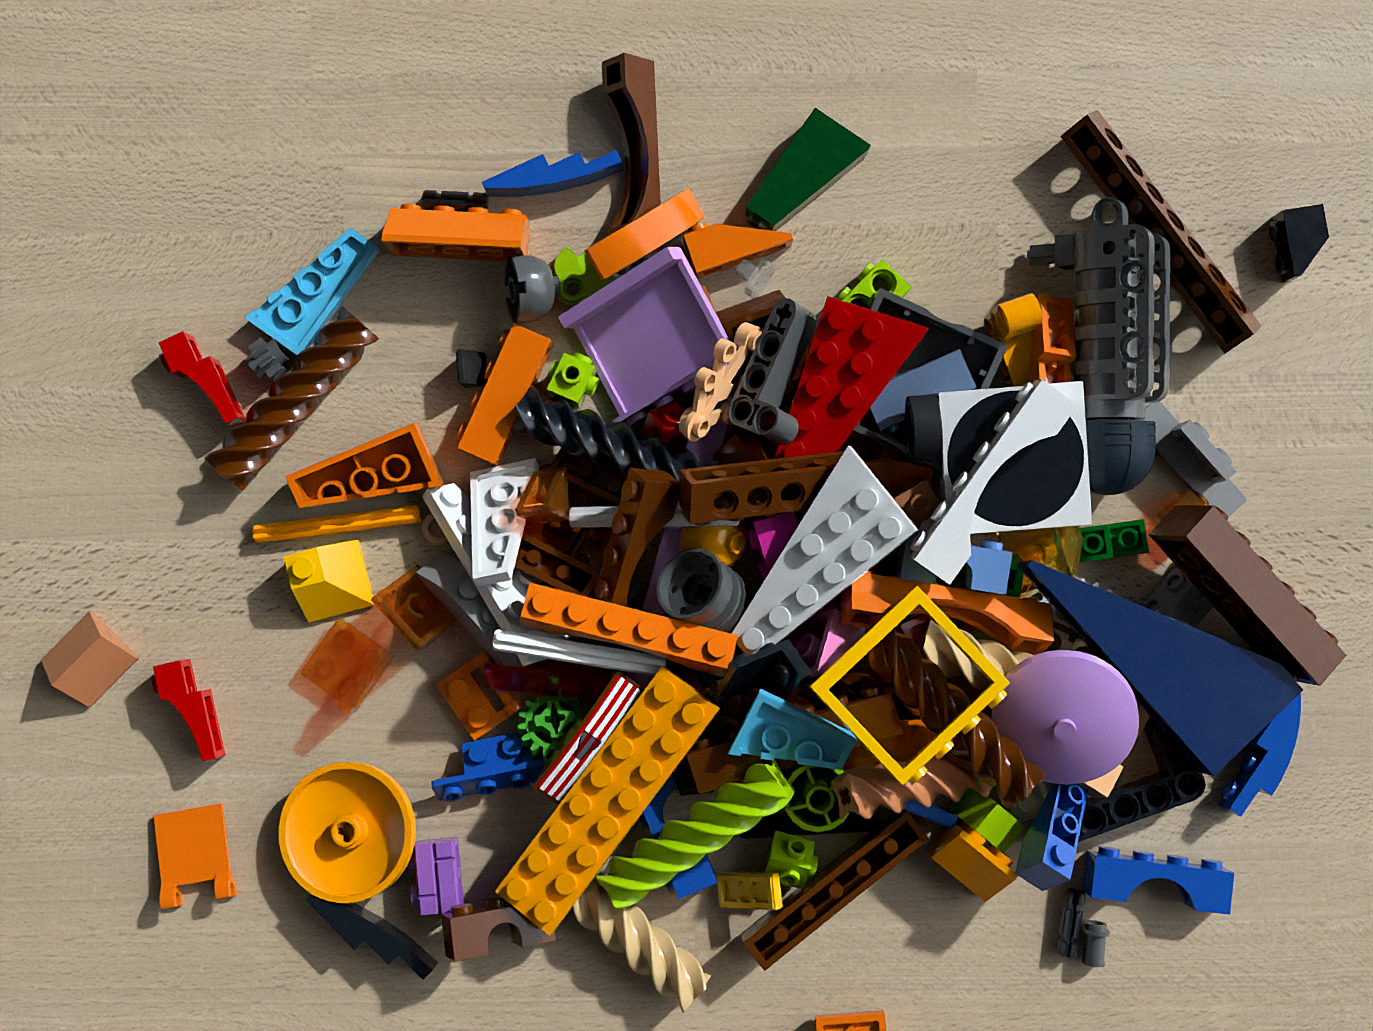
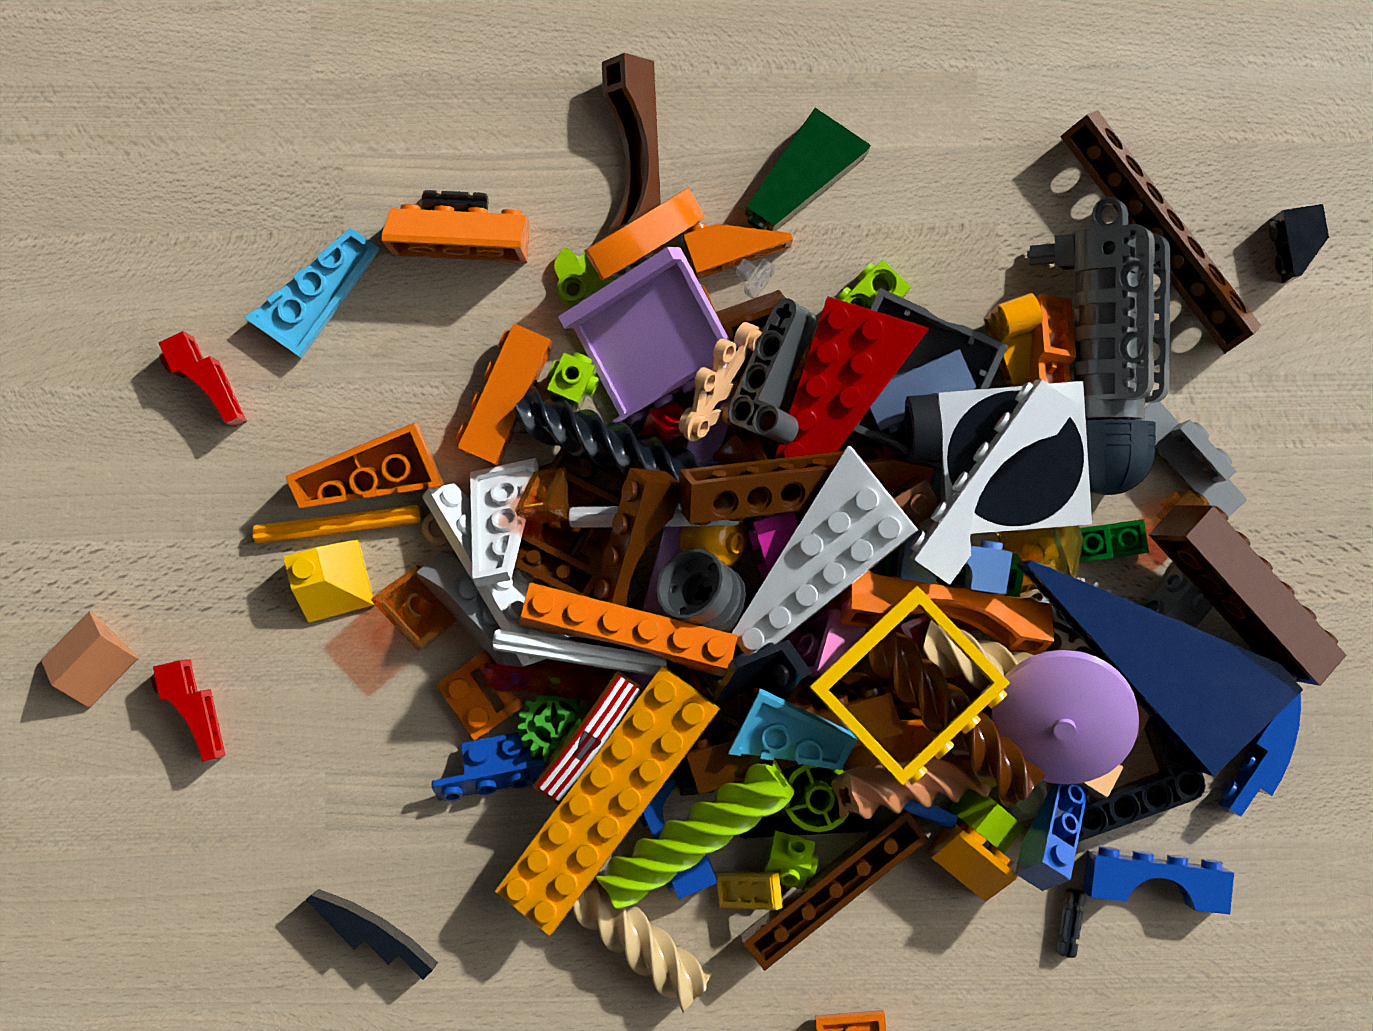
(193, 850): orange flag -> none
(267, 358): dark grey gear -> none
(291, 399): reddish brown piece -> none
(347, 665): clear orange bracket -> none
(347, 832): light orange dish -> none
(437, 875): medium lavender brick -> none
(468, 928): reddish brown arch -> none
(471, 368): pearl dark grey slope -> none
(530, 288): dark grey cylinder -> none
(538, 177): blue slope -> none
(1094, 943): dark grey pin -> none

